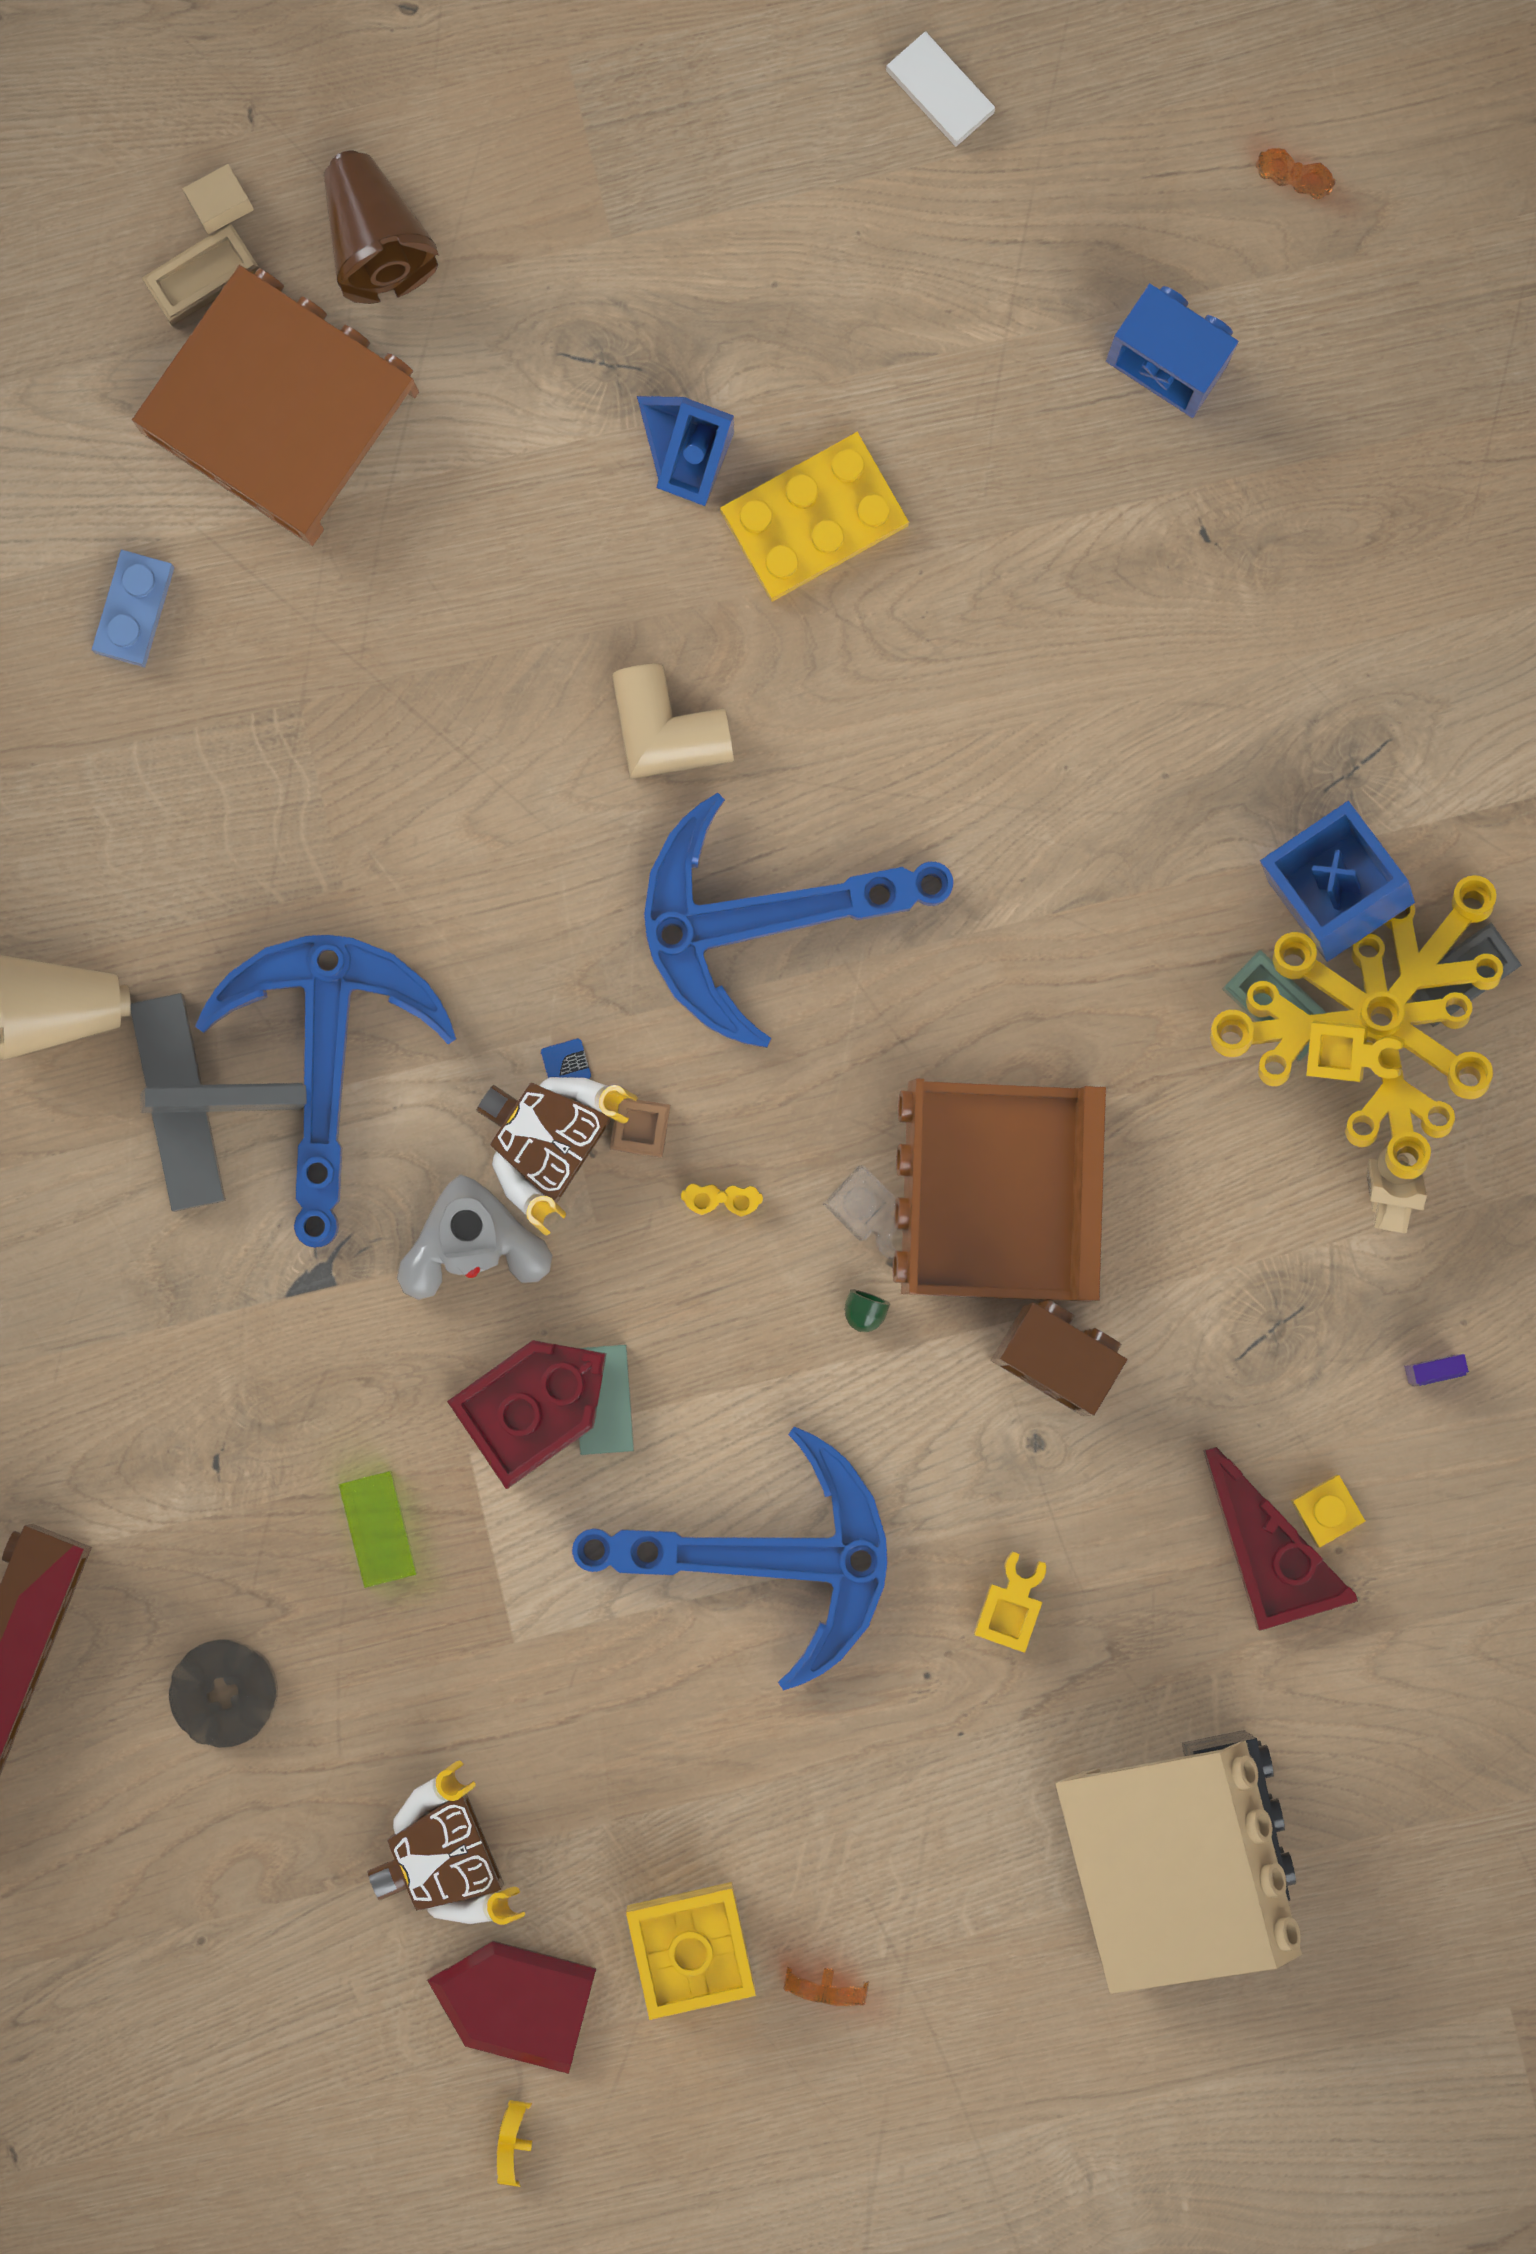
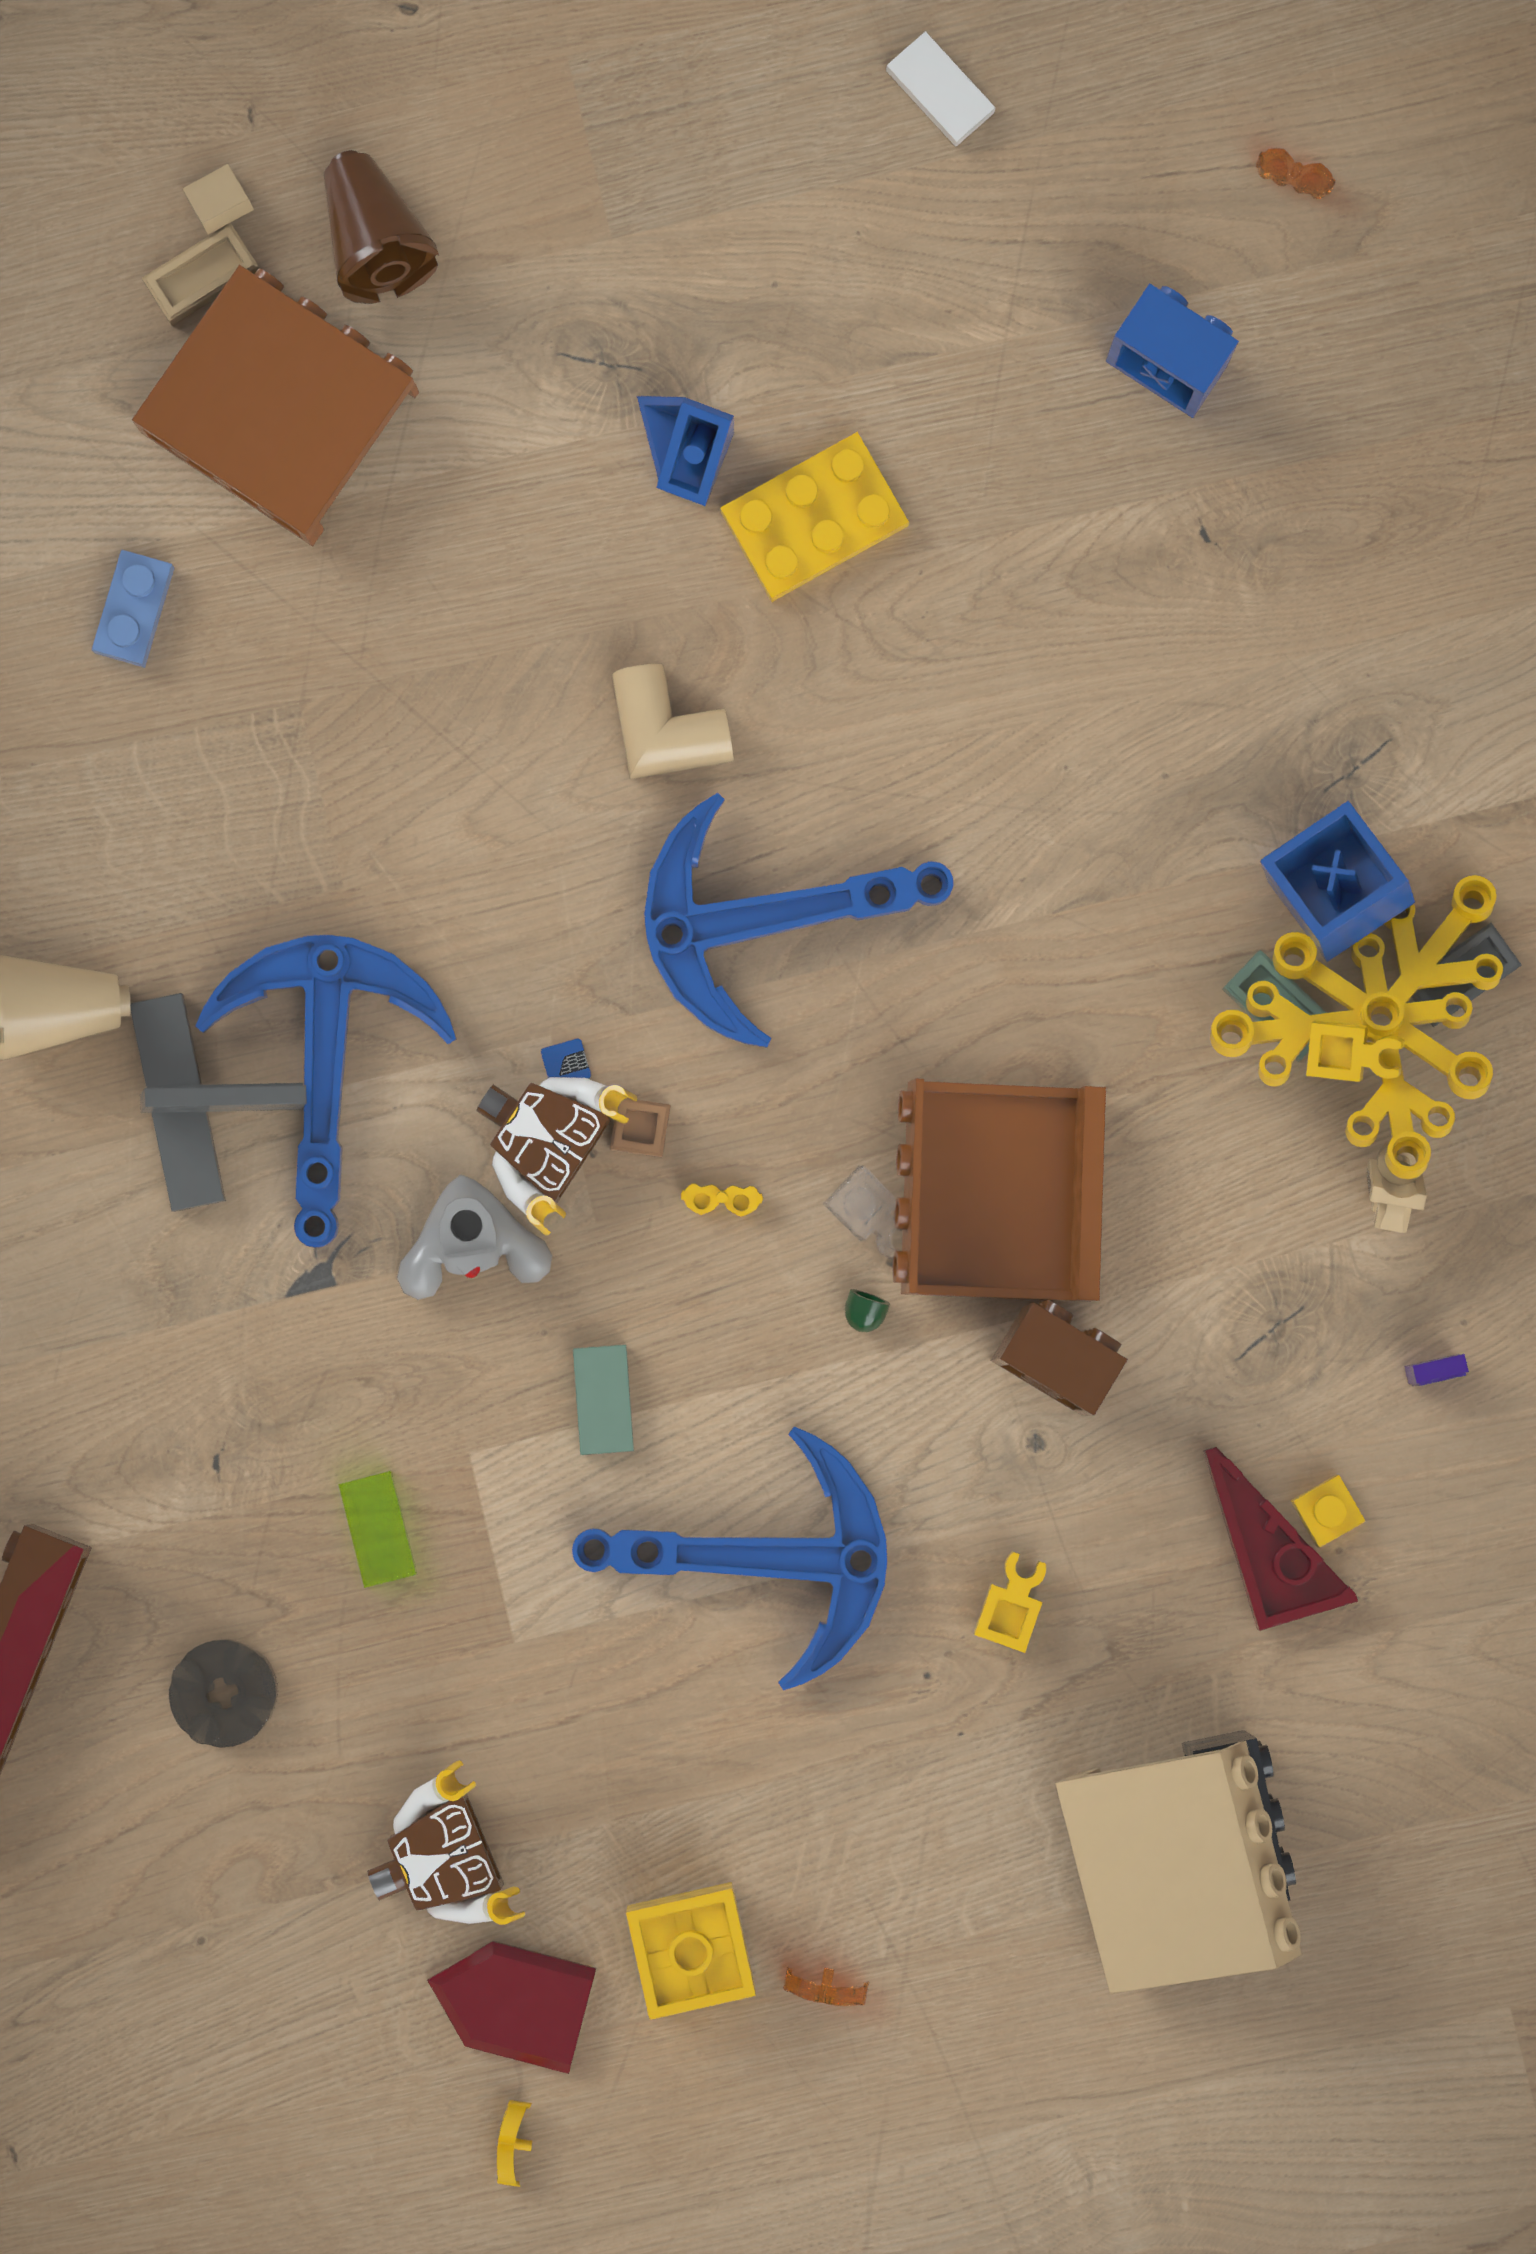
(531, 1406): dark red tile -> none

